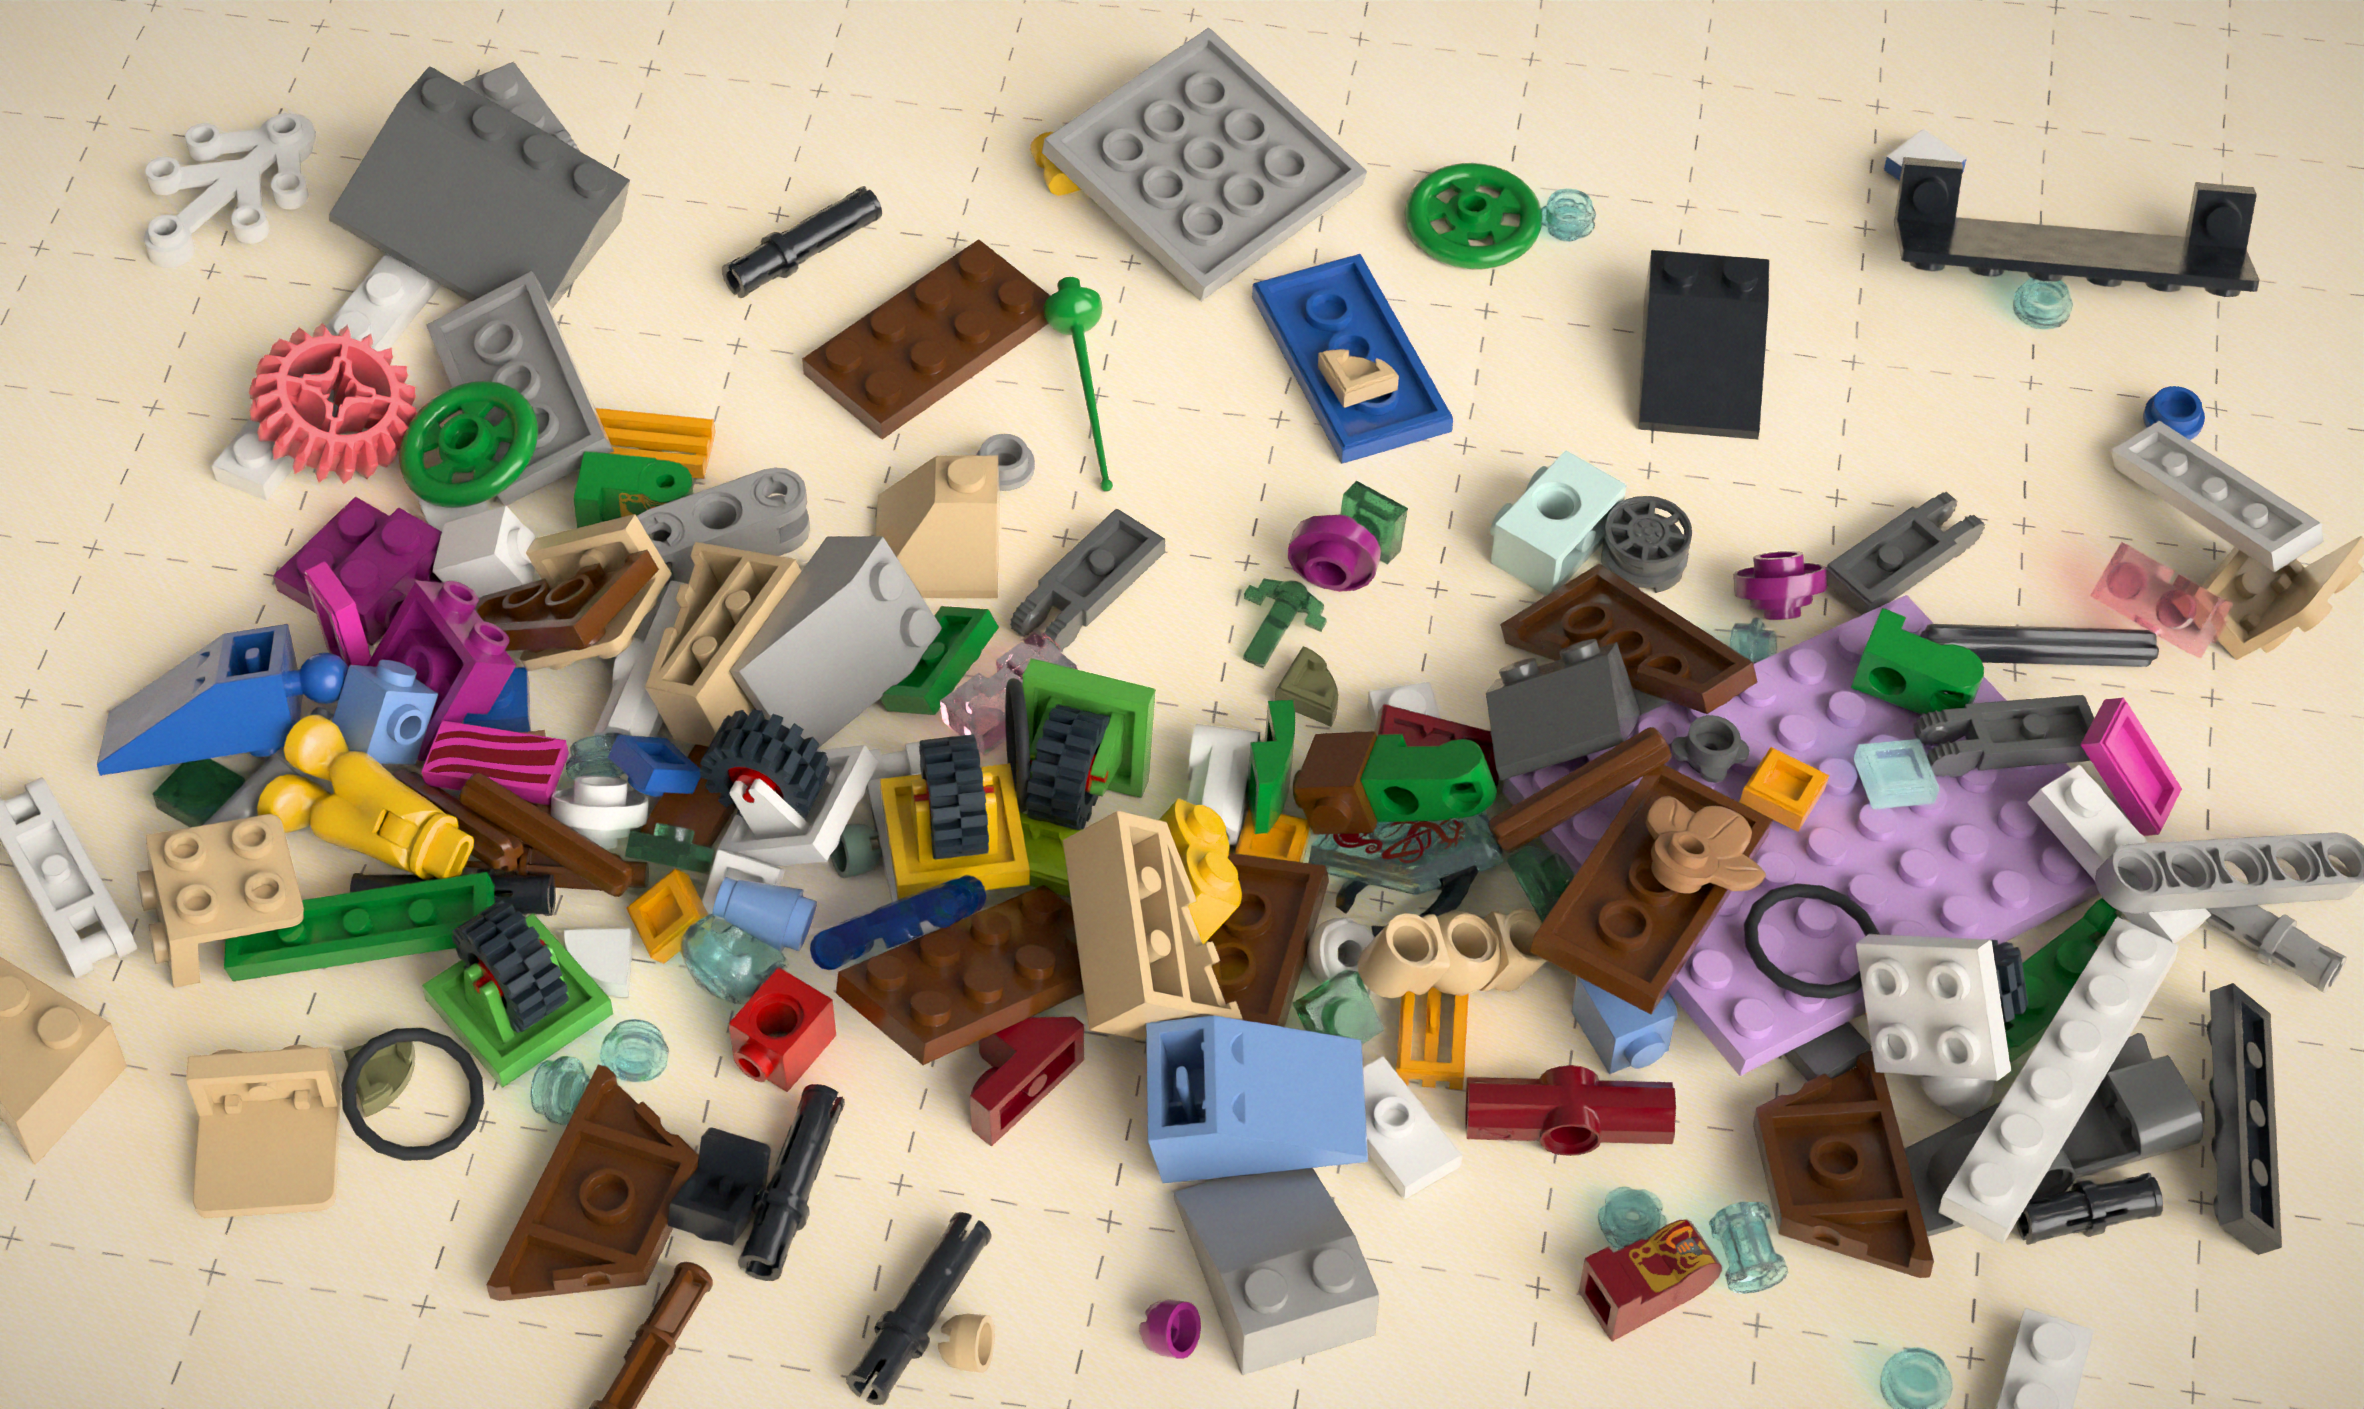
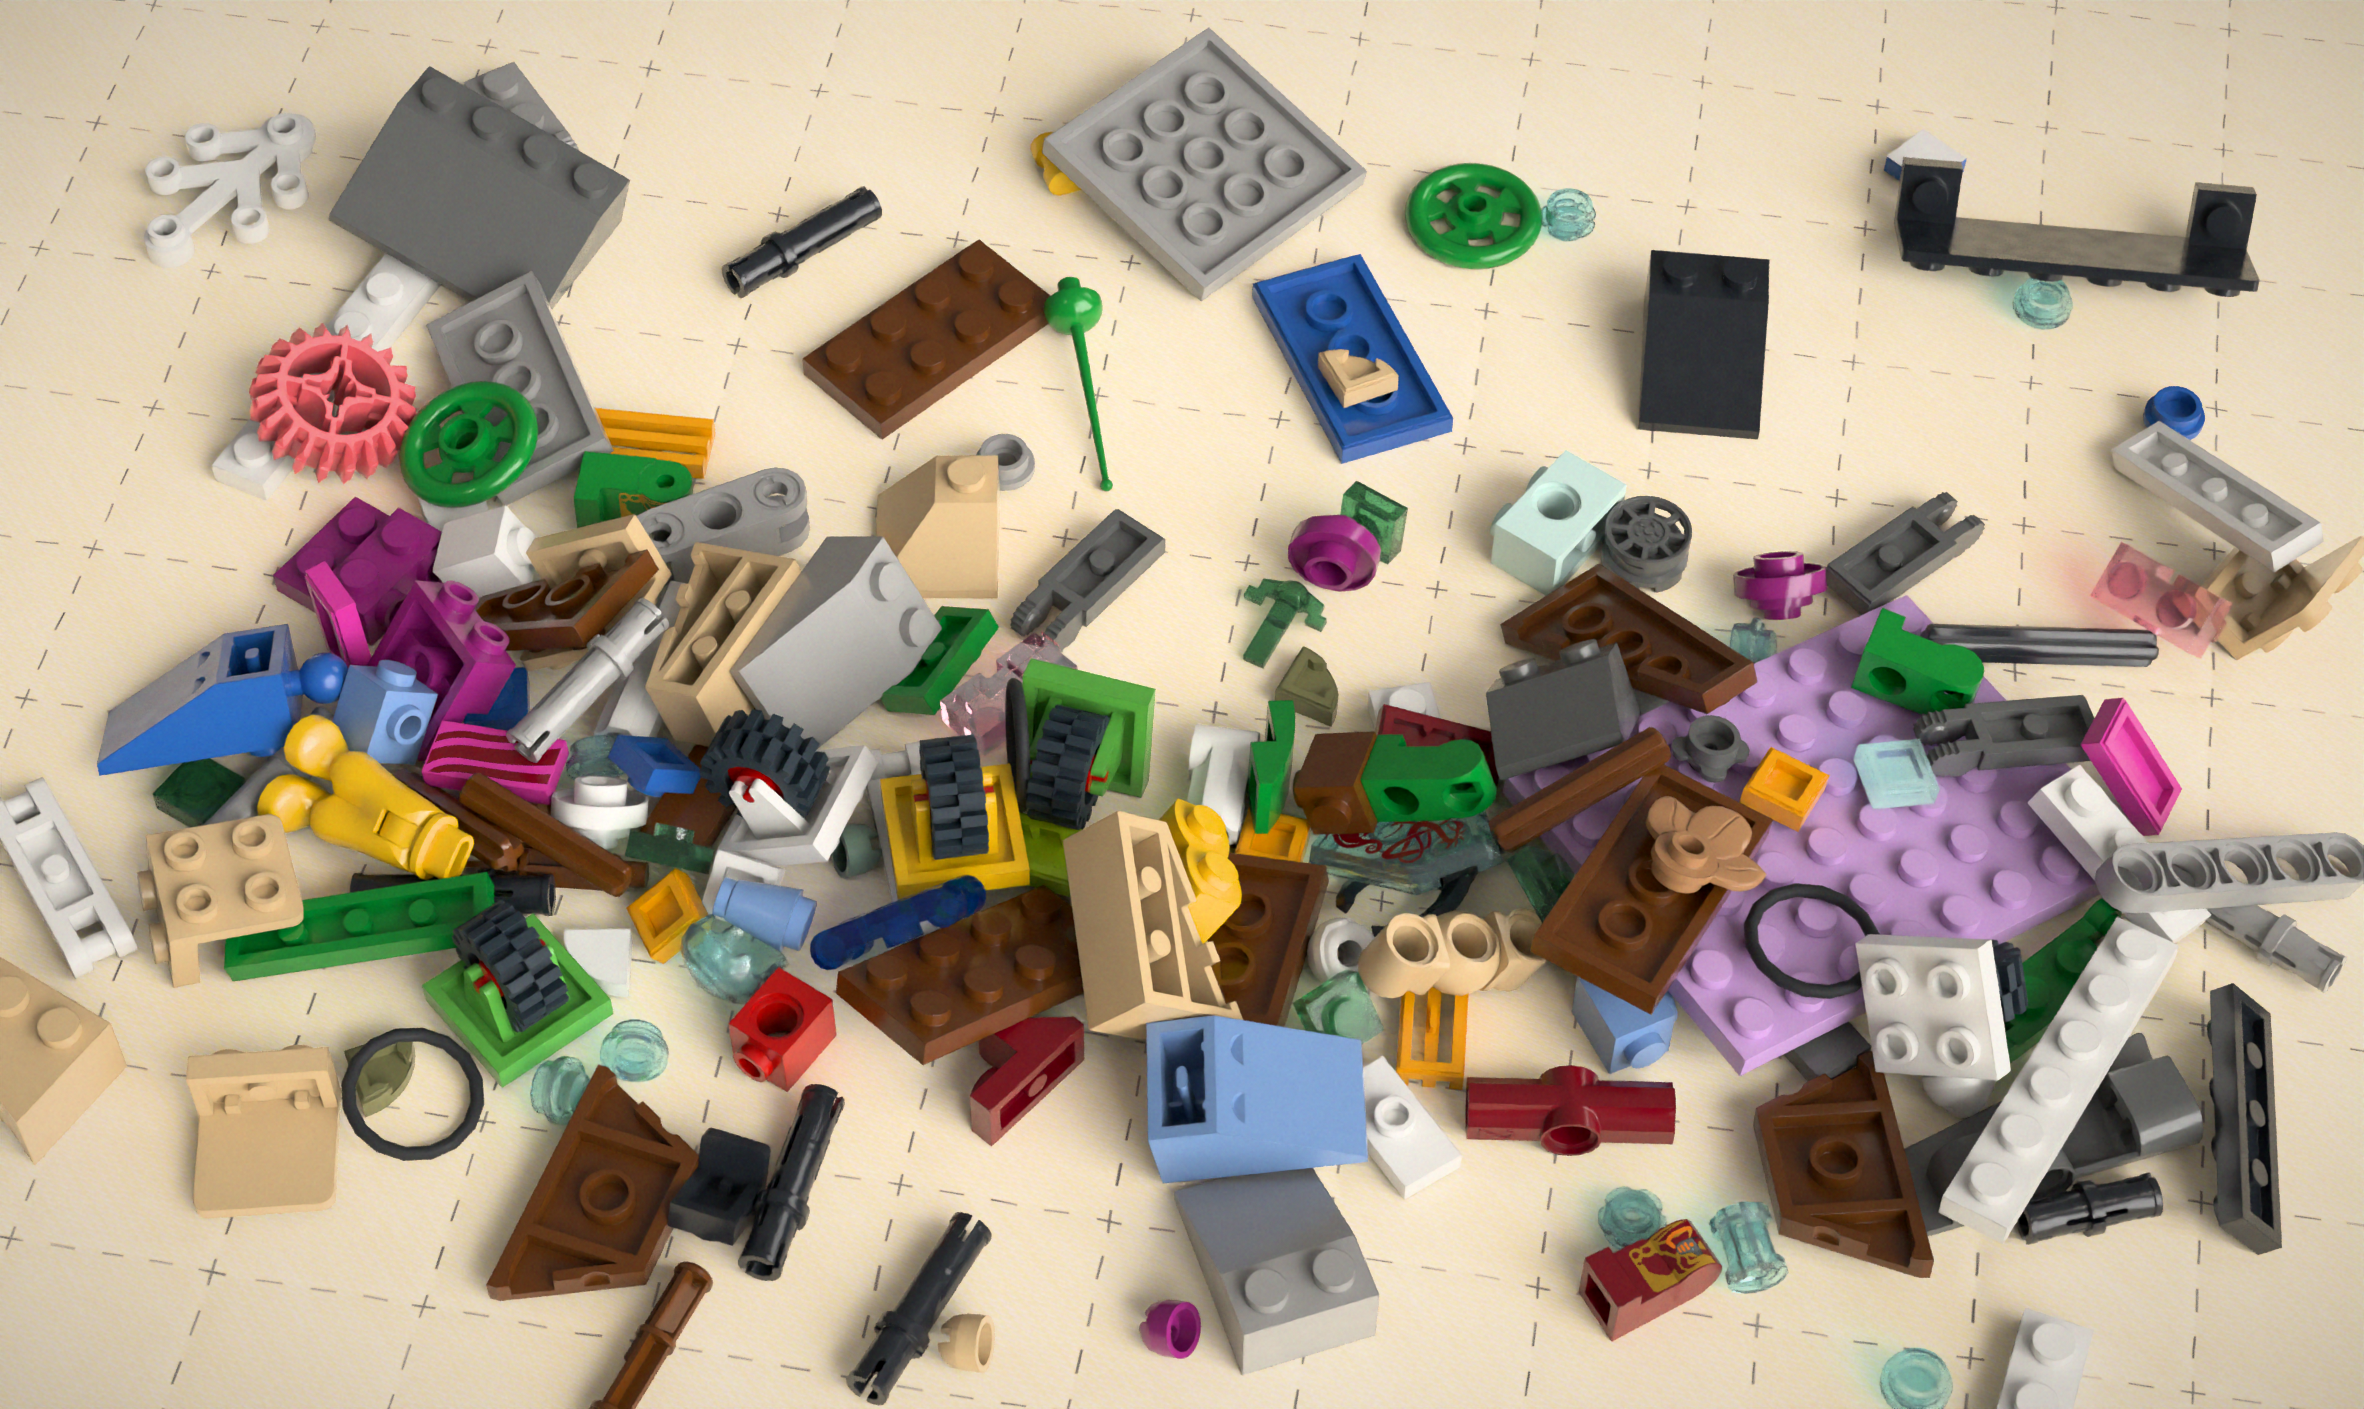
(605, 661): none -> light grey pin

